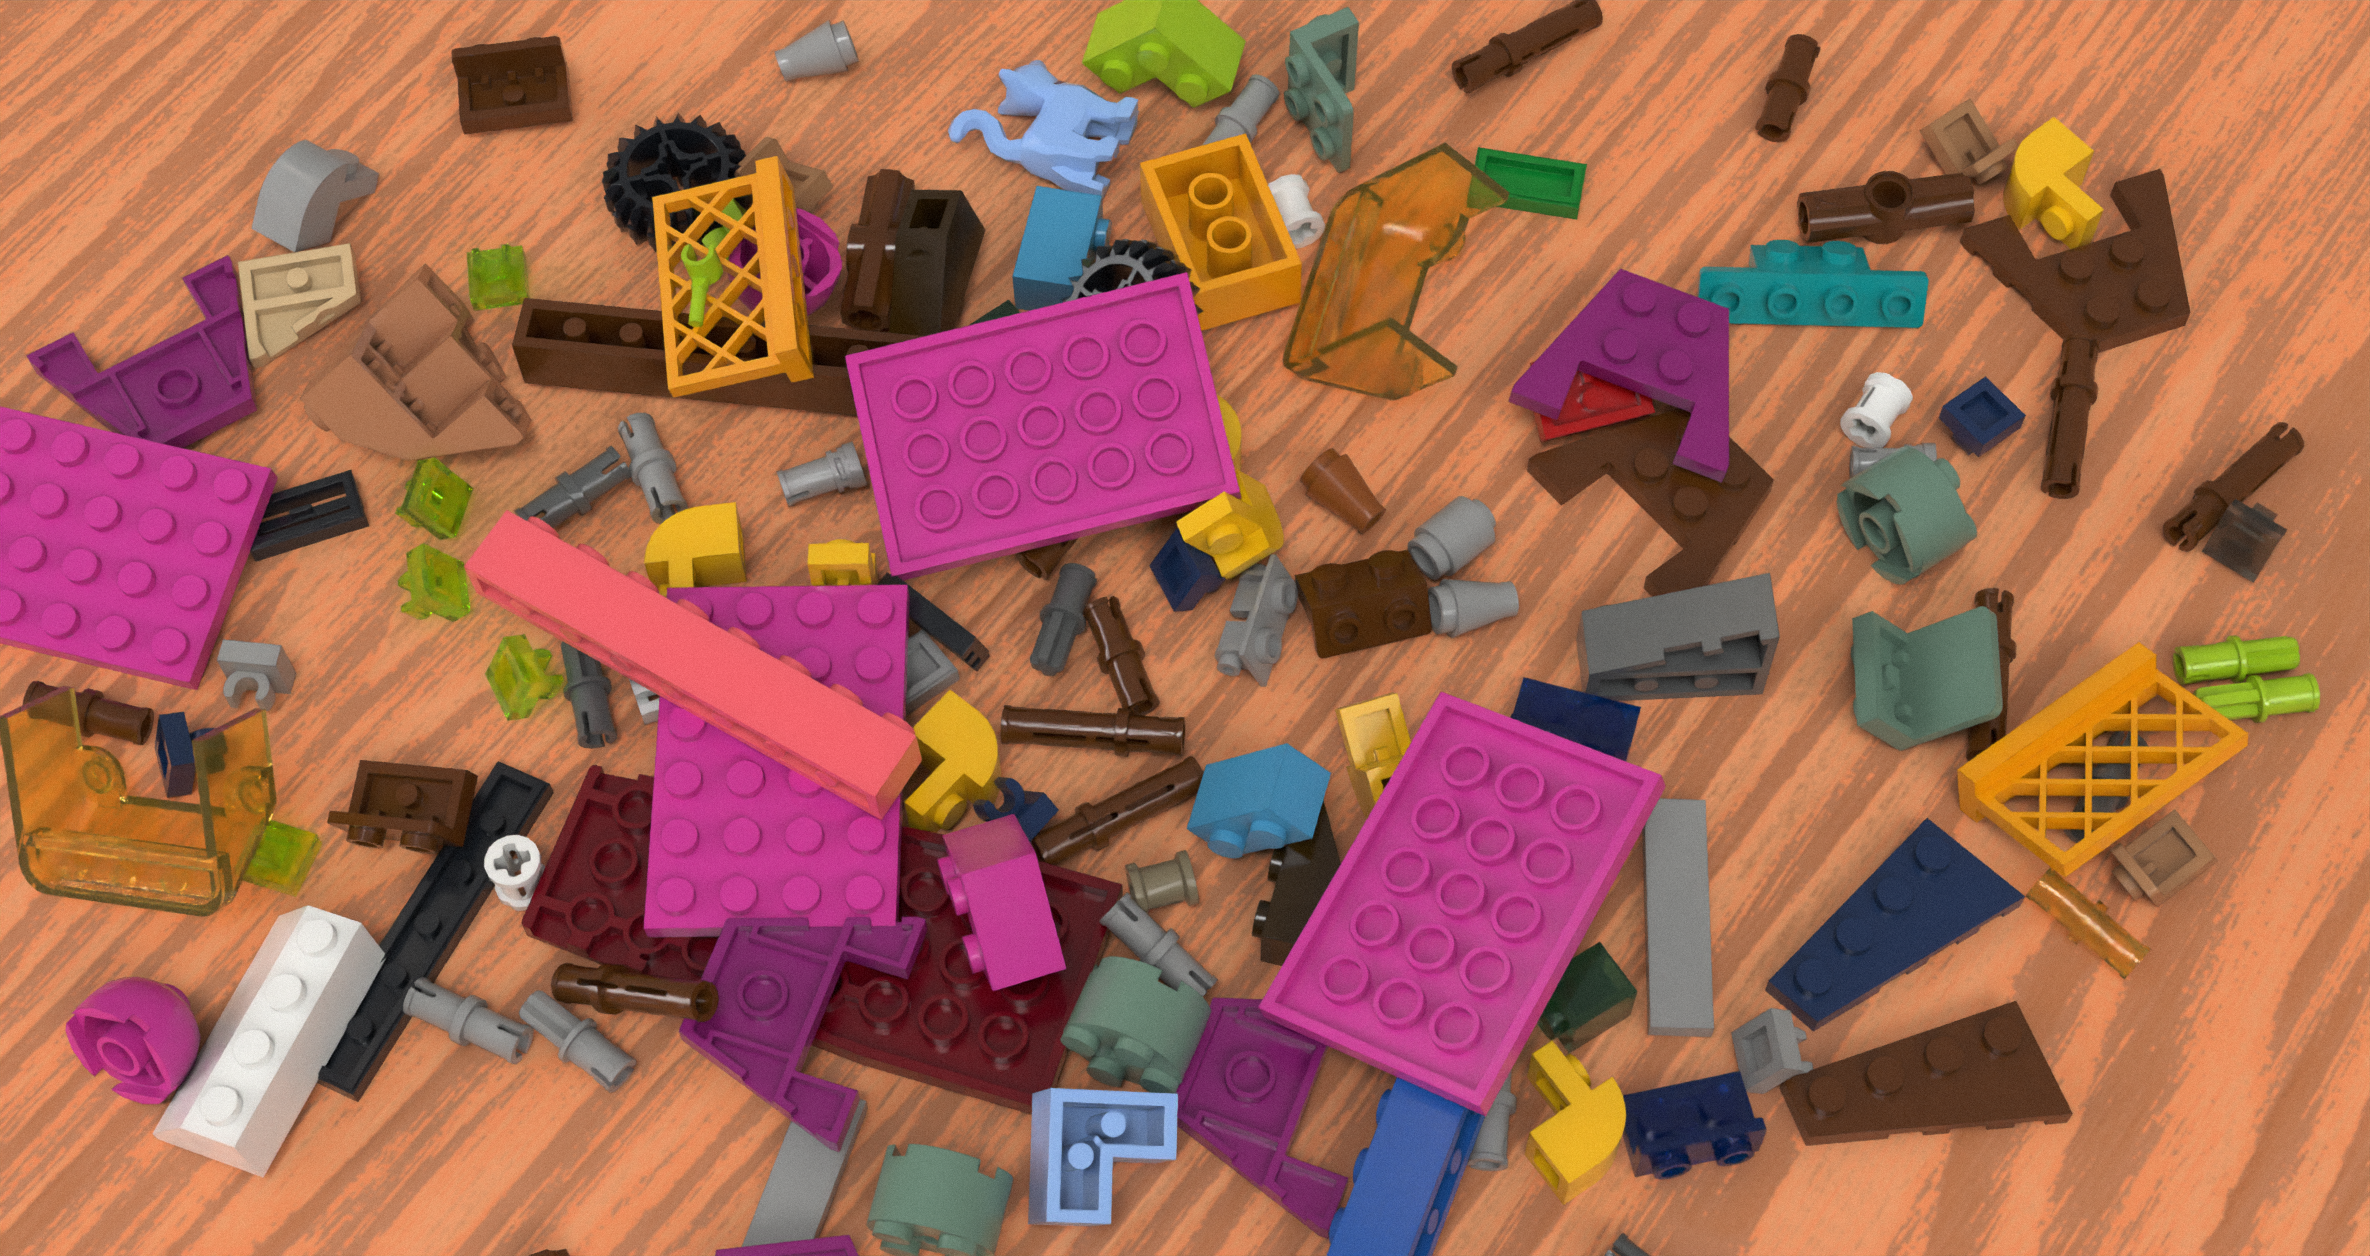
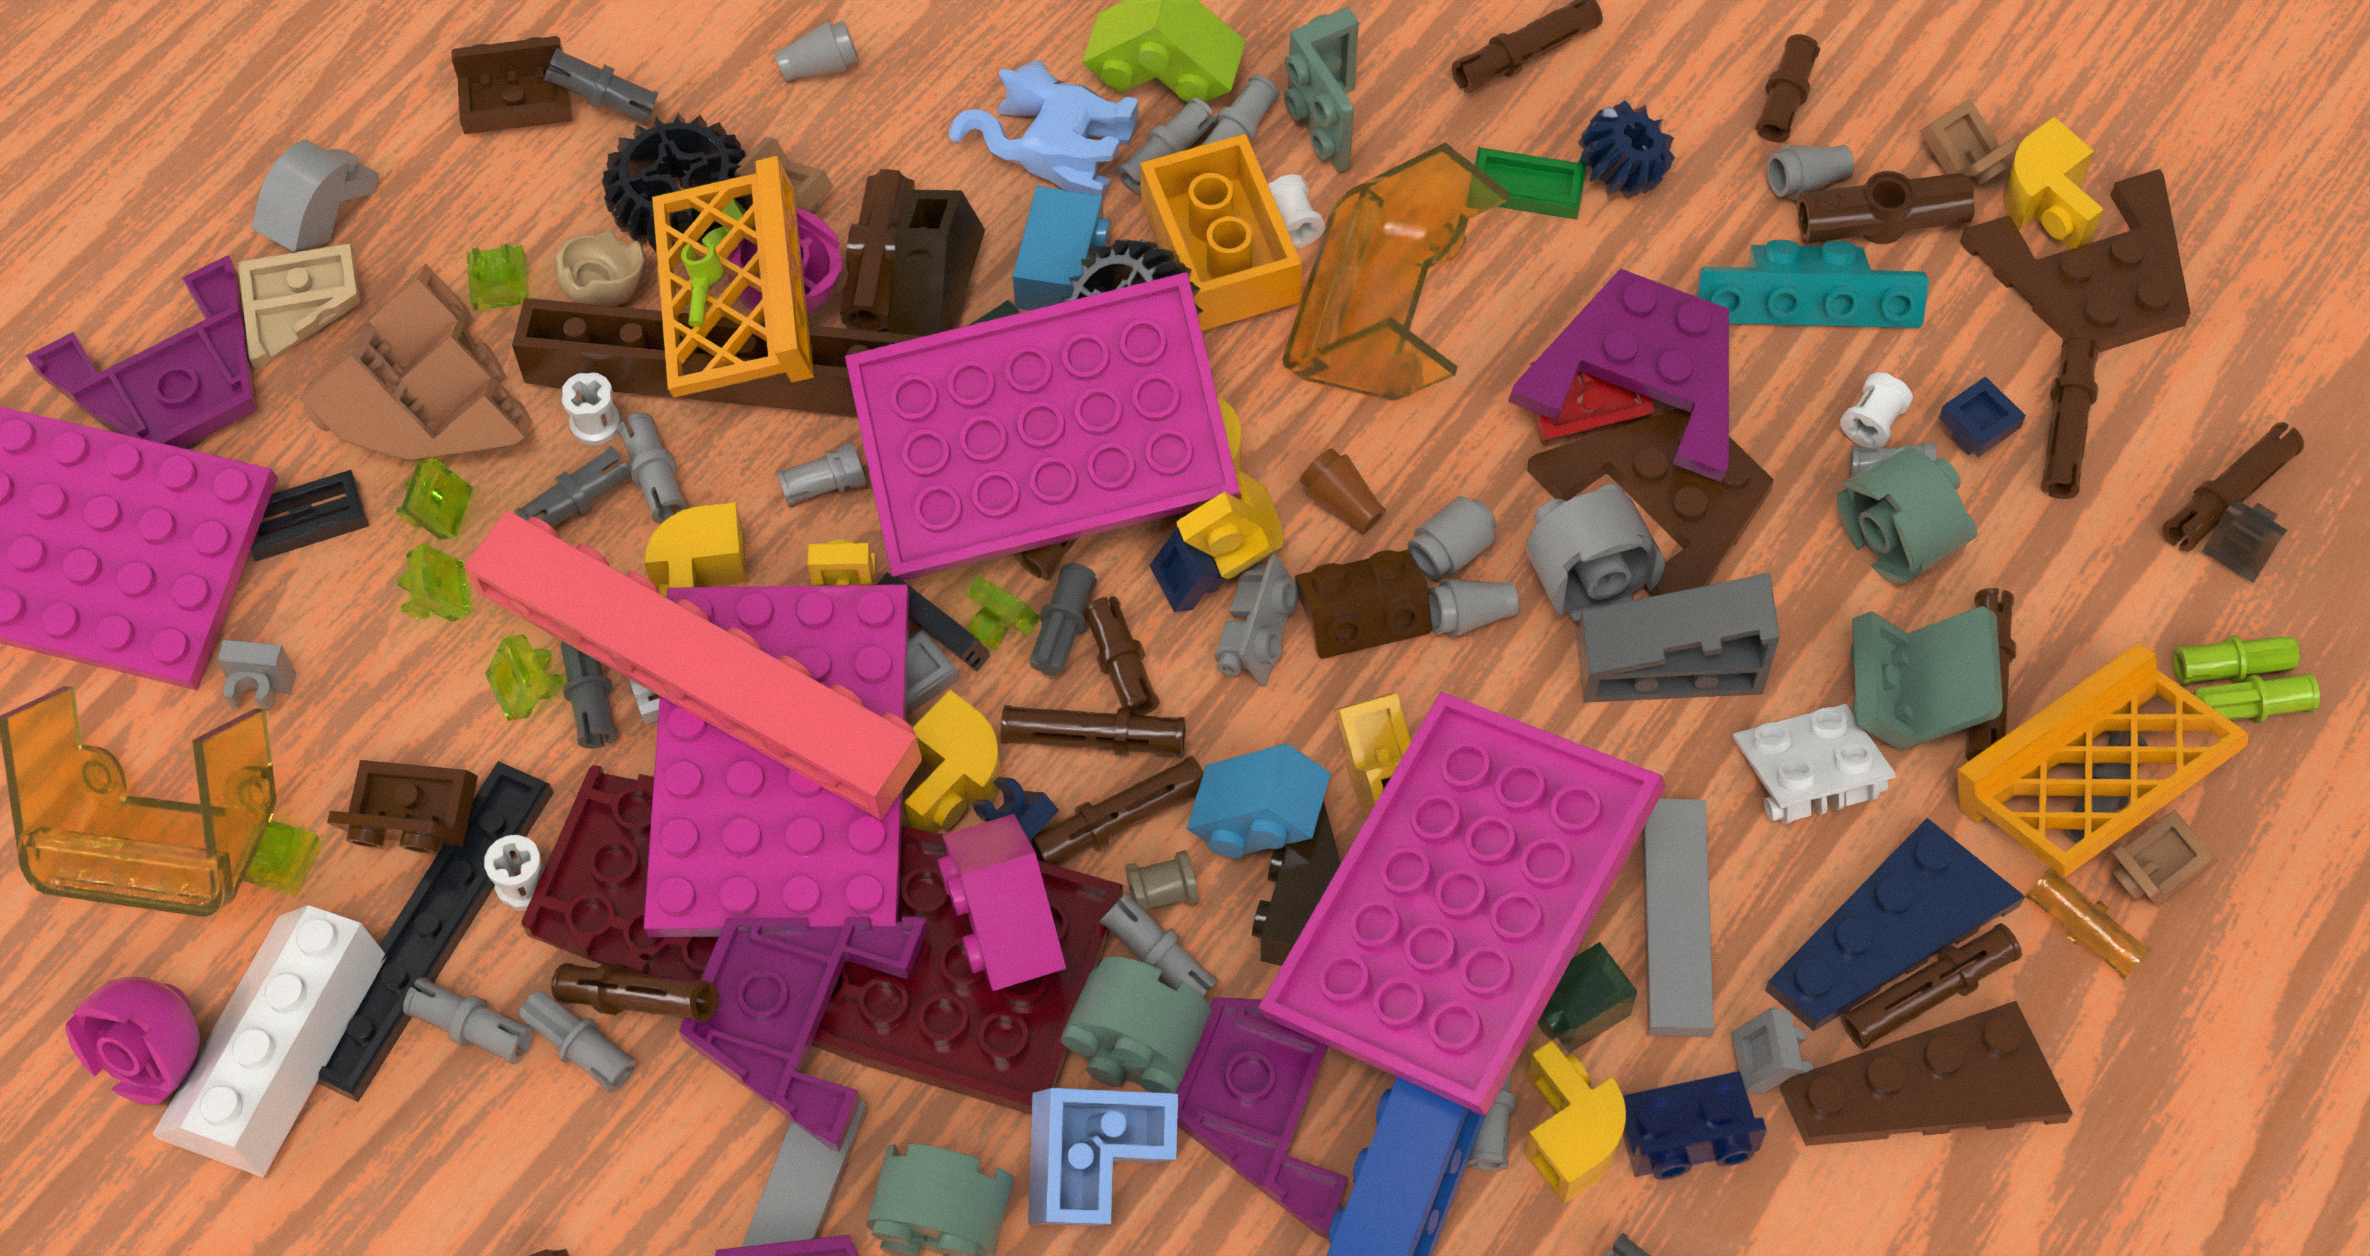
(103, 715): reddish brown pin -> none
(176, 753): dark blue tile -> none
(586, 417): none -> white bush
(599, 269): none -> tan hair
(600, 86): none -> dark grey pin
(997, 613): none -> clear neon green tile
(1170, 139): none -> light grey pin
(1578, 716): clear blue bracket -> none
(1593, 551): none -> light grey brick
(1626, 150): none -> dark blue gear
(1807, 168): none -> light grey cone
(1814, 760): none -> white hinge
(1989, 950): none -> reddish brown pin

